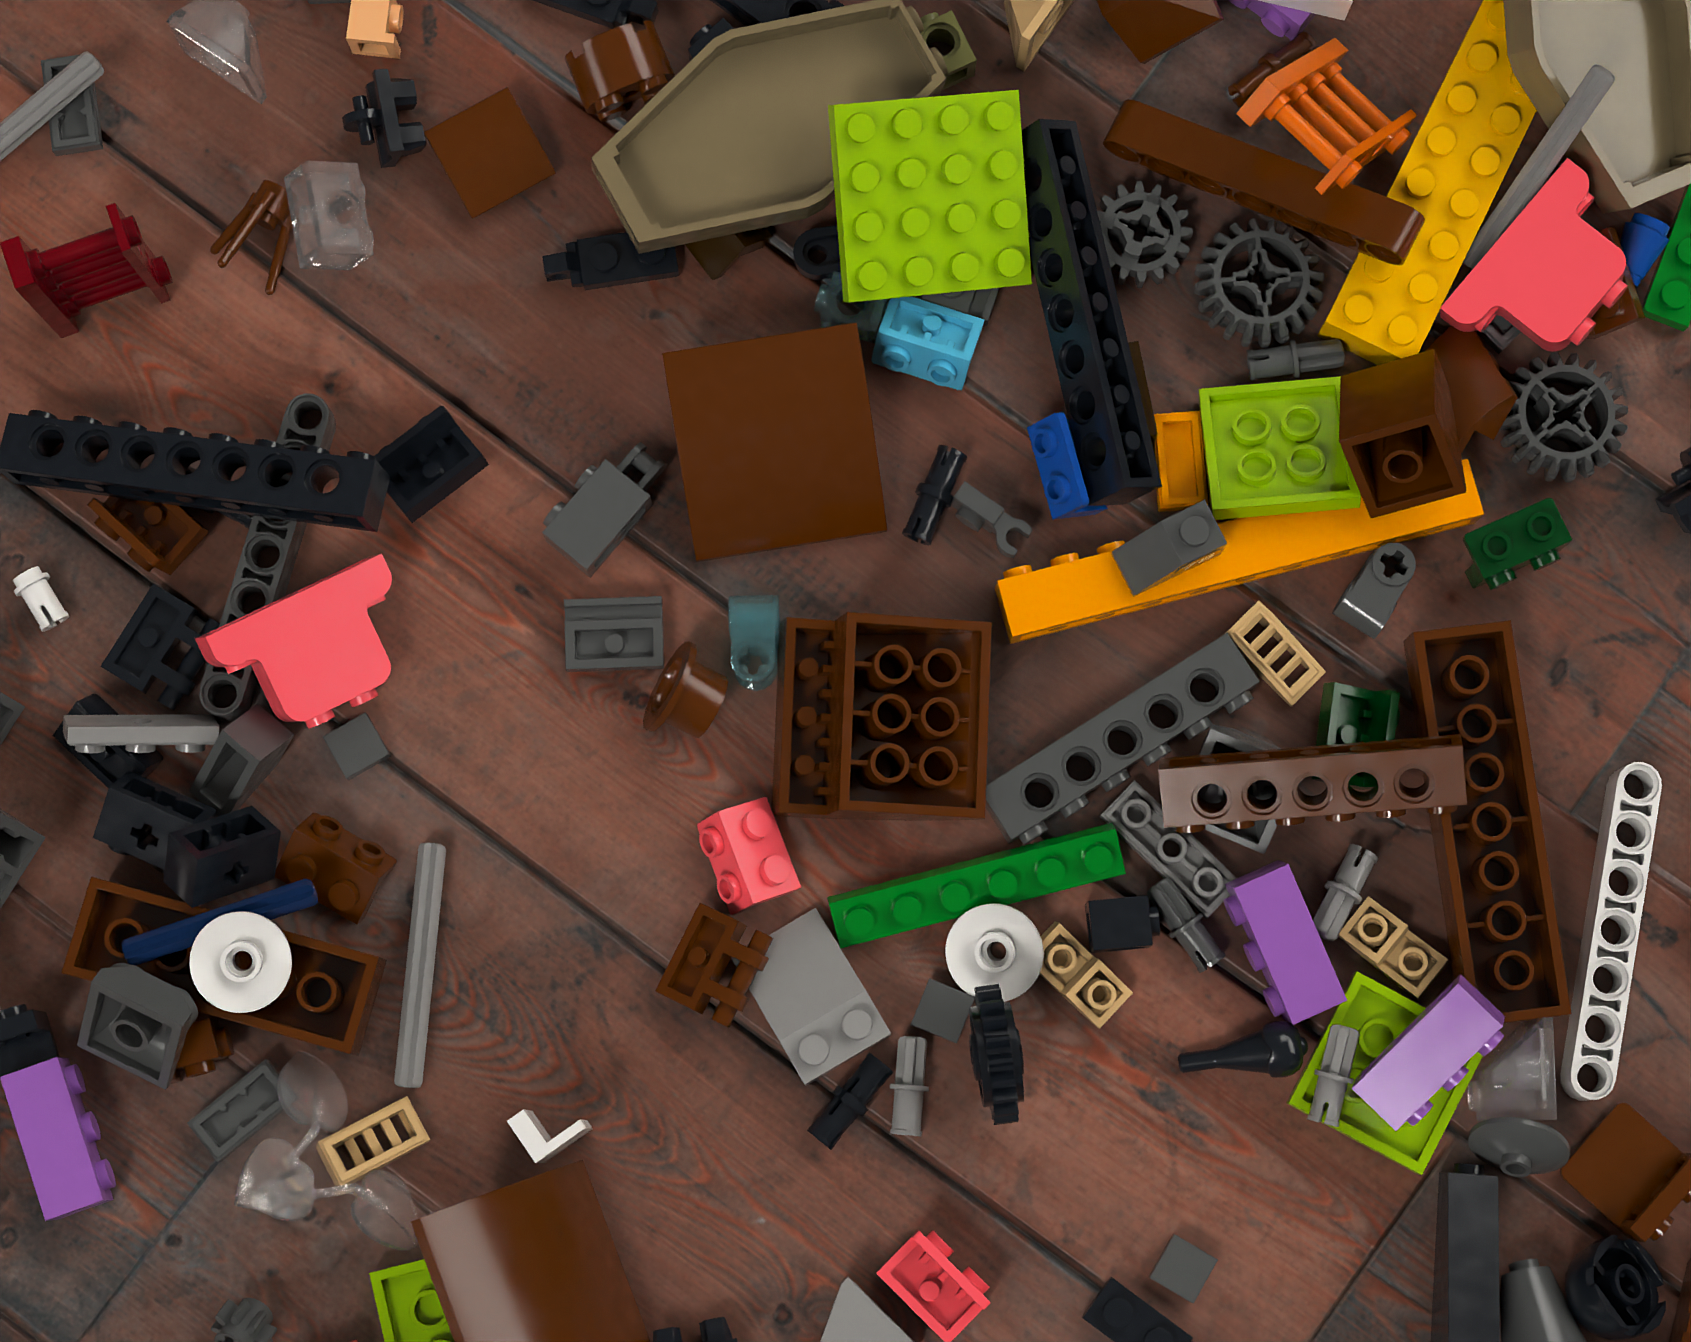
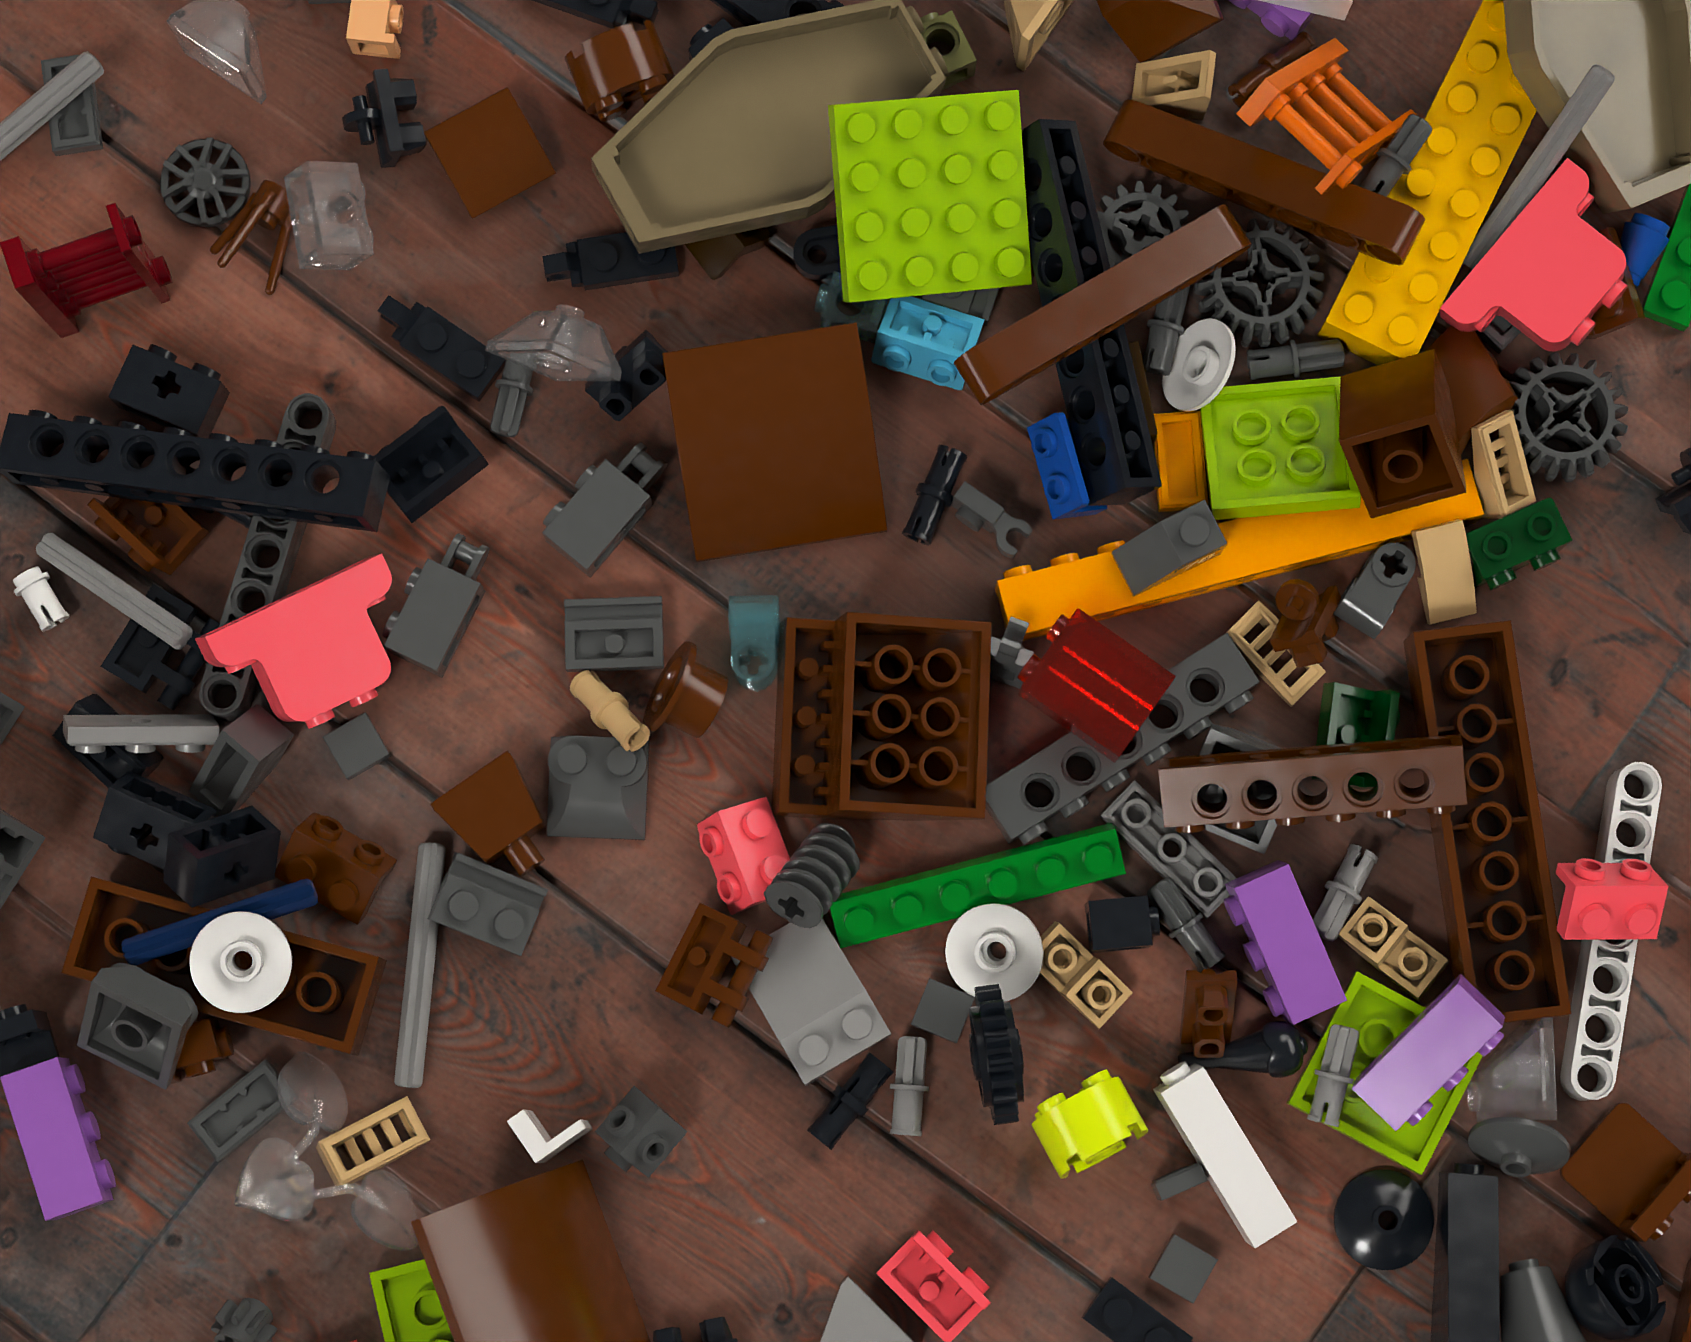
(114, 591): none -> light grey axle
(142, 385): none -> black brick
(205, 182): none -> dark grey wheel
(437, 608): none -> dark grey brick
(443, 347): none -> black hinge
(487, 904): none -> dark grey plate
(495, 814): none -> reddish brown torso
(511, 399): none -> dark grey axle
(558, 346): none -> clear slope
(597, 788): none -> dark grey slope
(609, 710): none -> tan pin
(639, 1133): none -> dark grey brick
(641, 375): none -> black hips
(814, 876): none -> dark grey piece
(1008, 654): none -> dark grey plate
(1088, 1124): none -> neon yellow brick
(1094, 683): none -> clear red brick
(1102, 304): none -> reddish brown beam
(1164, 333): none -> dark grey axle
(1176, 84): none -> tan slope
(1178, 1181): none -> dark grey tile
(1200, 365): none -> white dish
(1208, 1011): none -> reddish brown hips
(1224, 1153): none -> white brick
(1305, 621): none -> reddish brown hips
(1358, 1214): none -> black dish
(1397, 156): none -> dark grey axle
(1445, 571): none -> tan slope
(1512, 488): none -> tan slope
(1610, 900): none -> coral bracket

